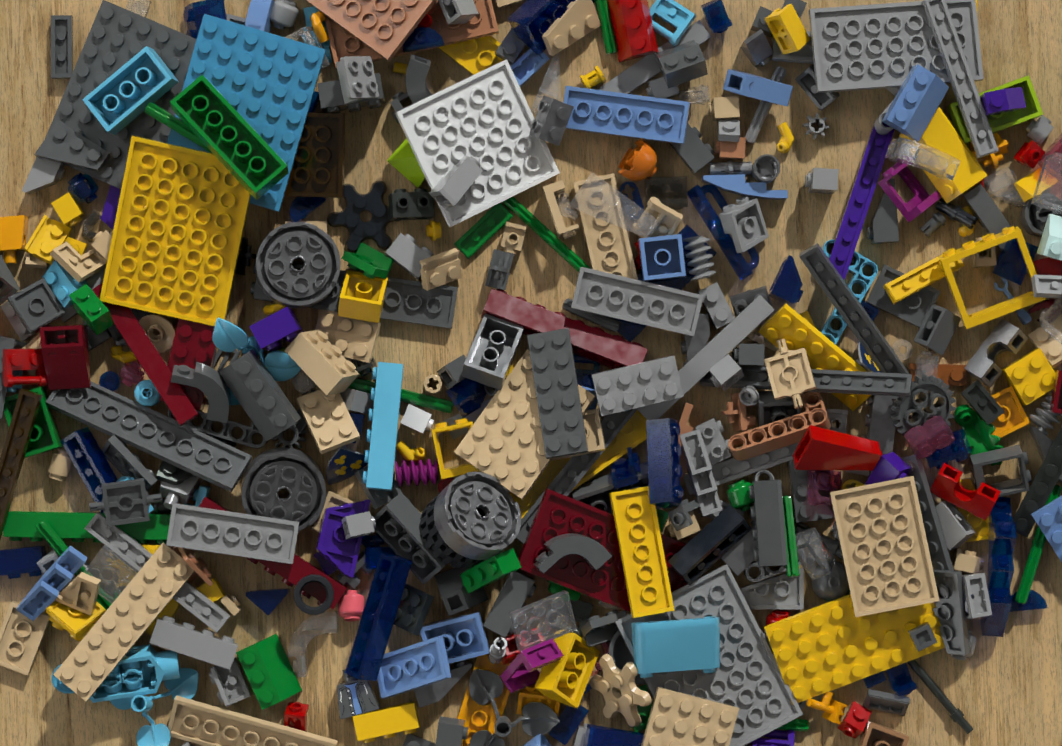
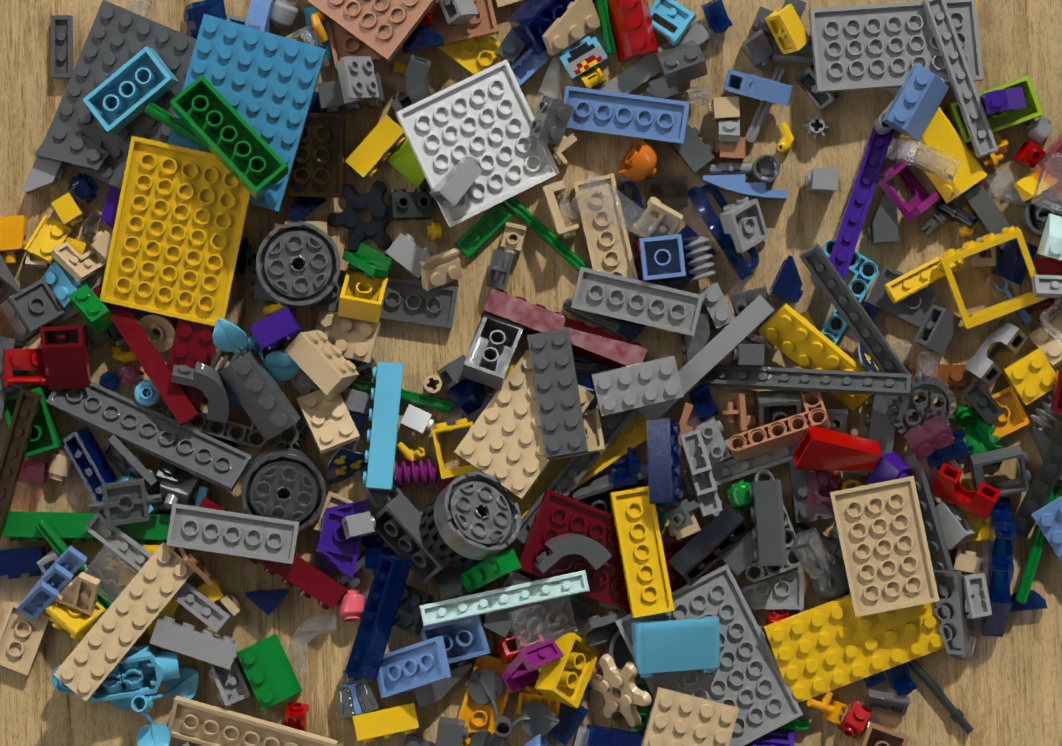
(33, 472): none -> clear pink brick
(329, 594): black tyre -> none
(376, 147): none -> yellow brick
(497, 650): light grey pin -> none
(504, 598): none -> light aqua tile
(565, 144): none -> tan bracket
(583, 57): none -> brick
(703, 403): none -> clear blue bracket
(725, 373): light grey brick -> none
(745, 396): light grey plate -> none
(790, 373): tan plate -> none
(791, 548): green axle -> none
(922, 636): dark grey plate -> none

